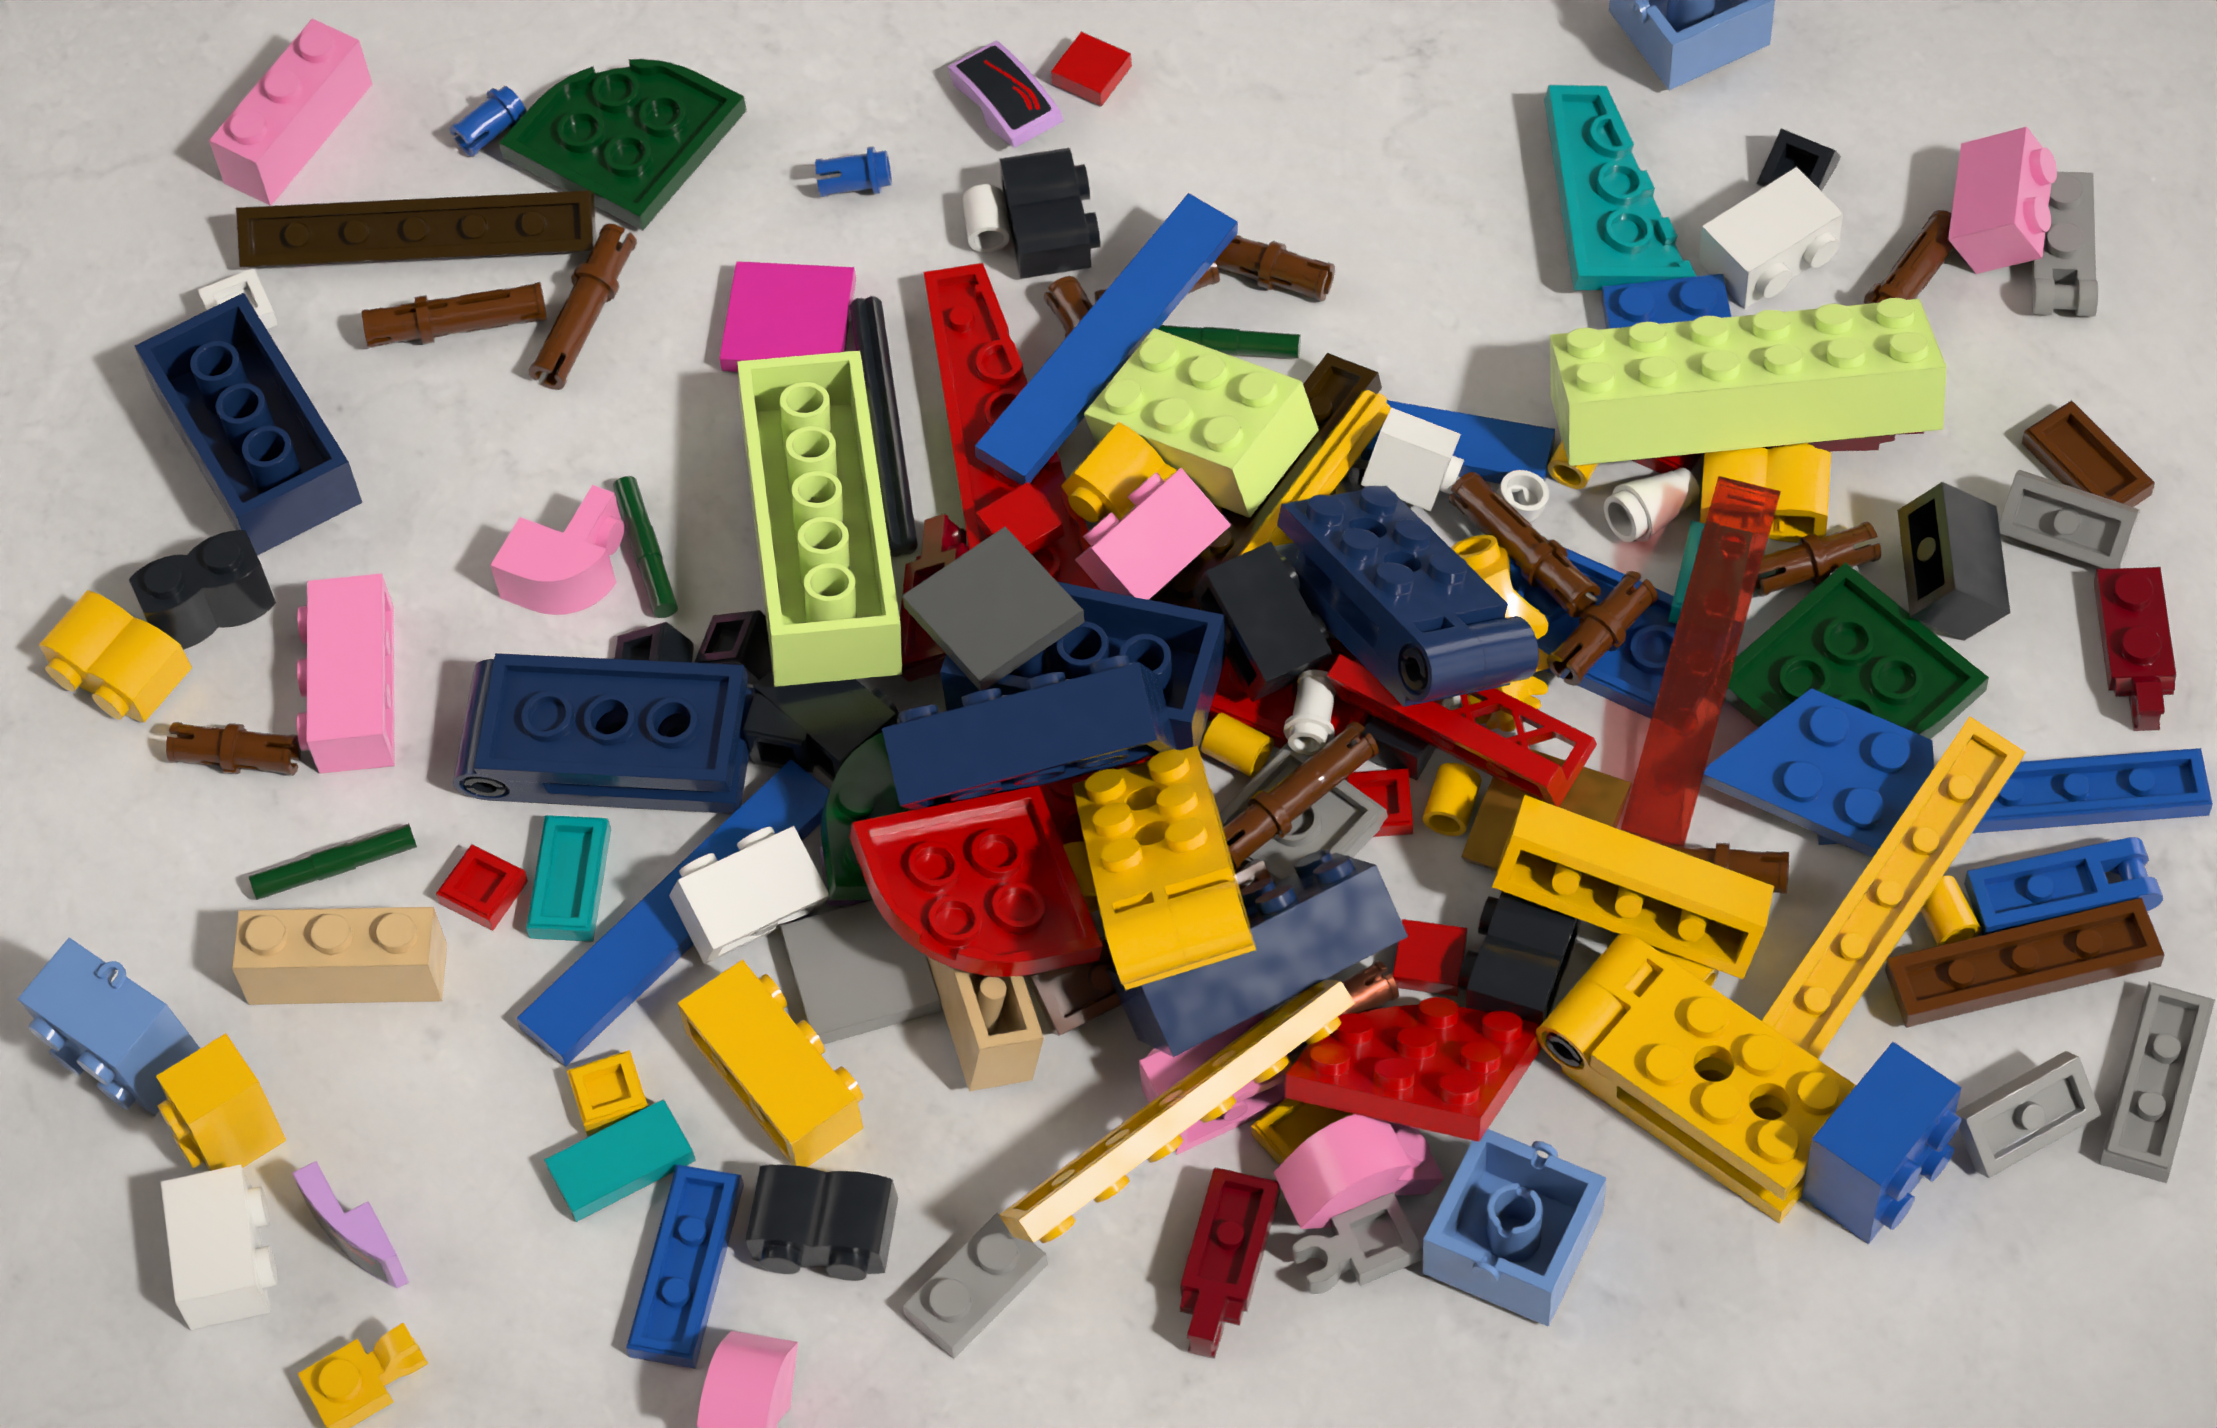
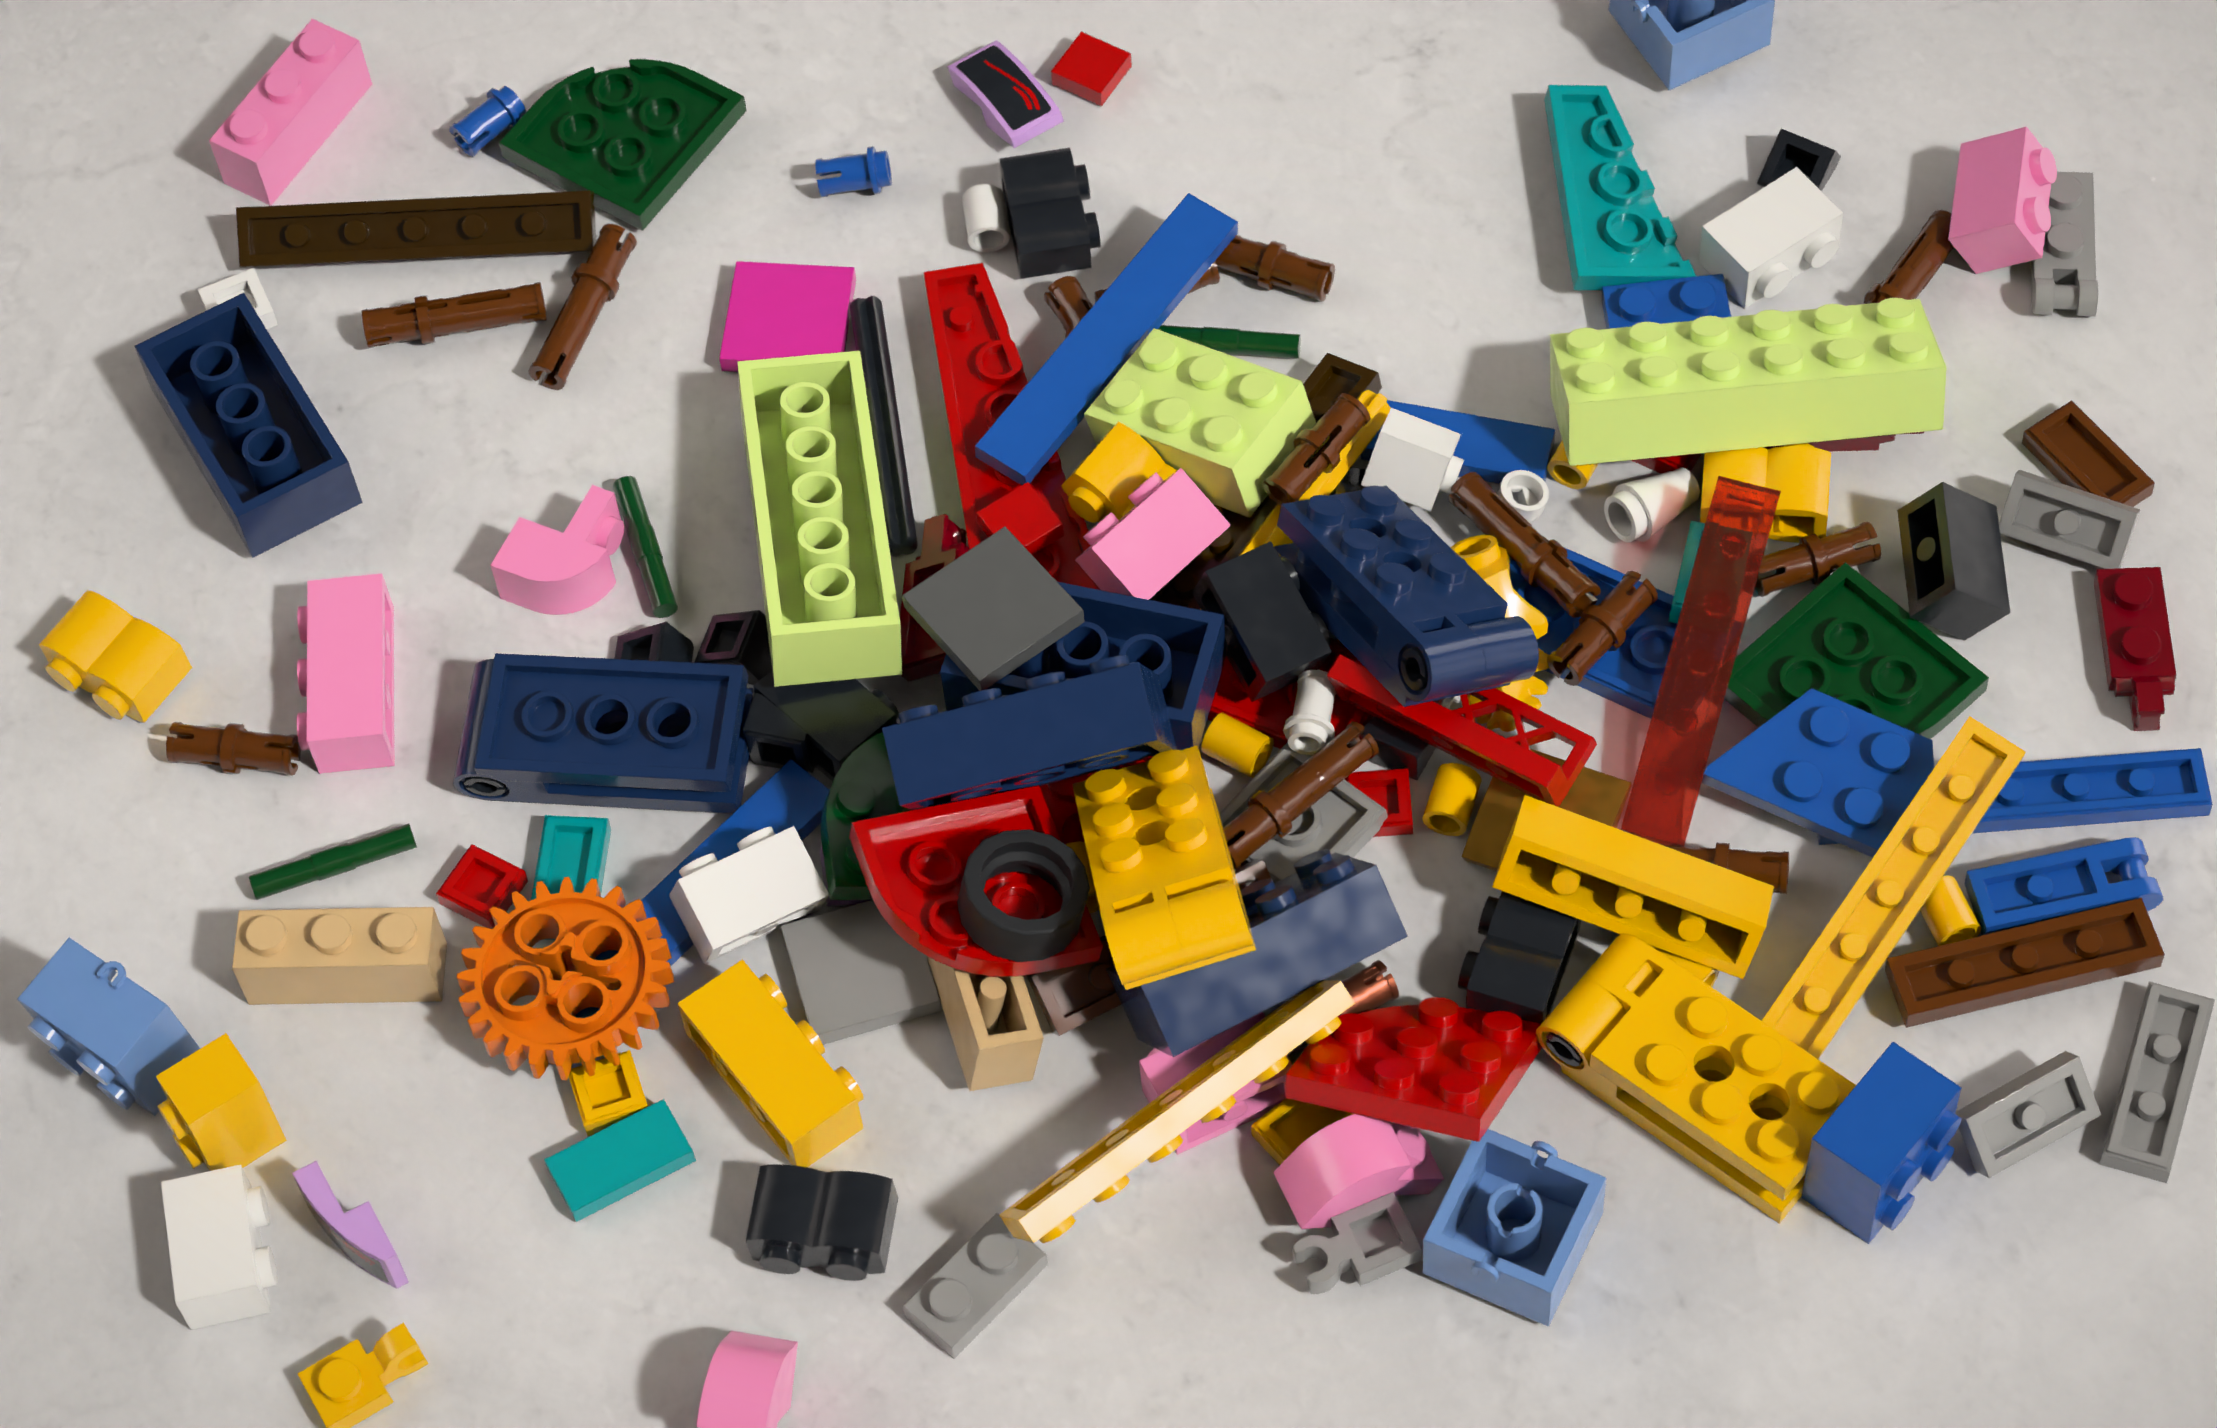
(206, 589): black brick -> none
(565, 978): none -> orange gear
(685, 1266): blue tile -> none
(1032, 854): none -> black tyre
(1226, 1255): dark red hinge -> none
(1341, 424): none -> reddish brown pin
(1430, 957): red tile -> none

